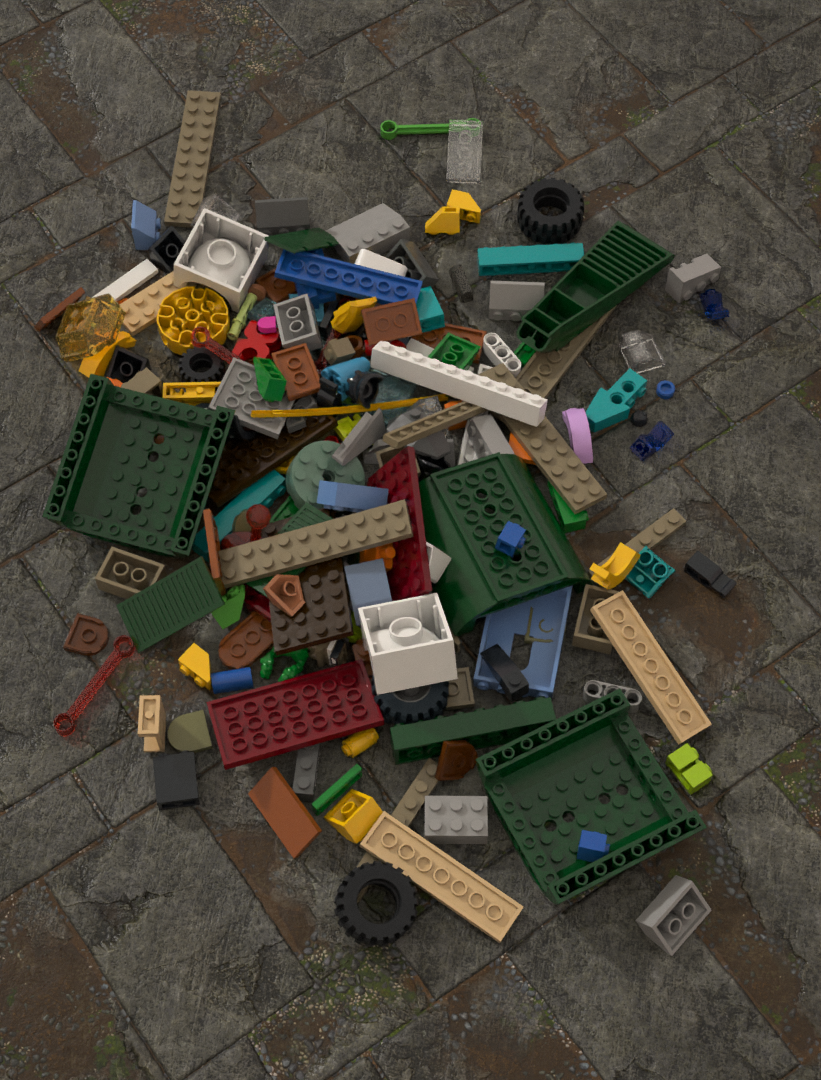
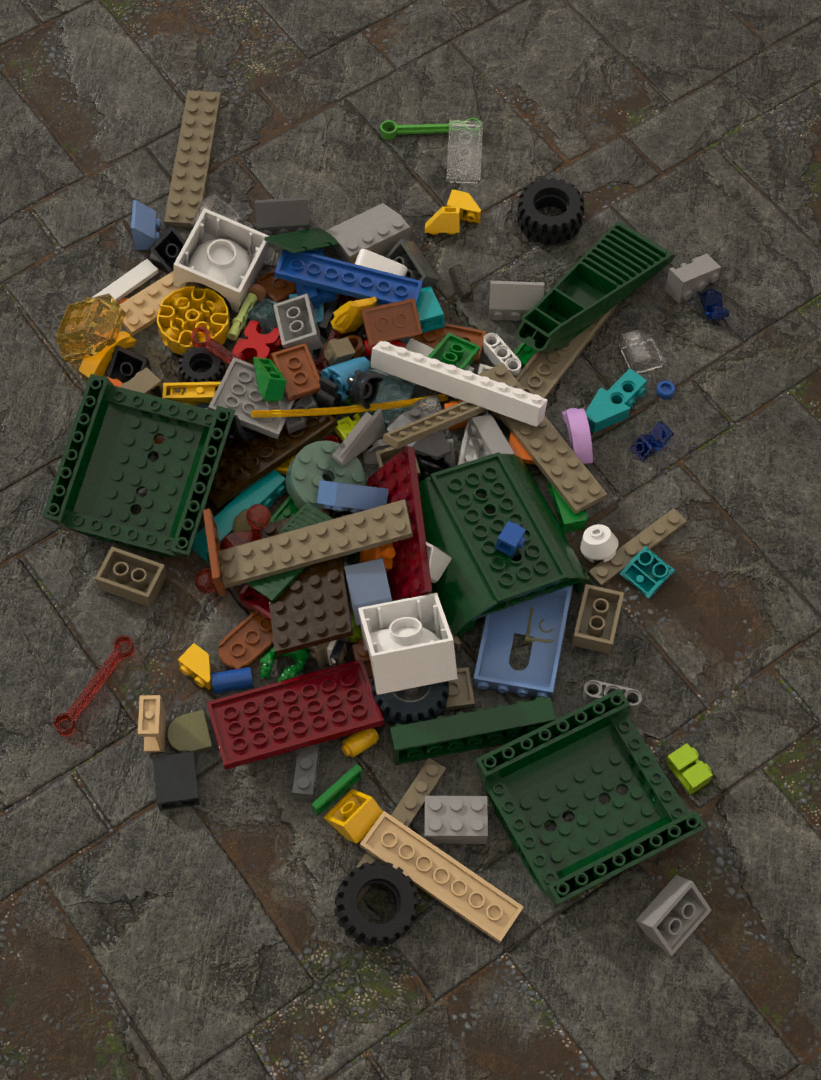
(59, 309): dark orange tile -> none
(86, 636): reddish brown tile -> none
(170, 604): dark green window -> none
(233, 606): bright green slope -> none
(267, 324): dark pink tile -> none
(284, 812): dark orange tile -> none
(285, 593): nougat slope -> none
(455, 760): reddish brown tile -> none
(506, 672): black slope -> none
(528, 259): teal brick -> none
(592, 846): blue brick -> none
(598, 543): none -> white cone
(616, 568): yellow arch -> none
(639, 418): black piece -> none
(650, 667): tan plate -> none
(709, 574): black piece -> none

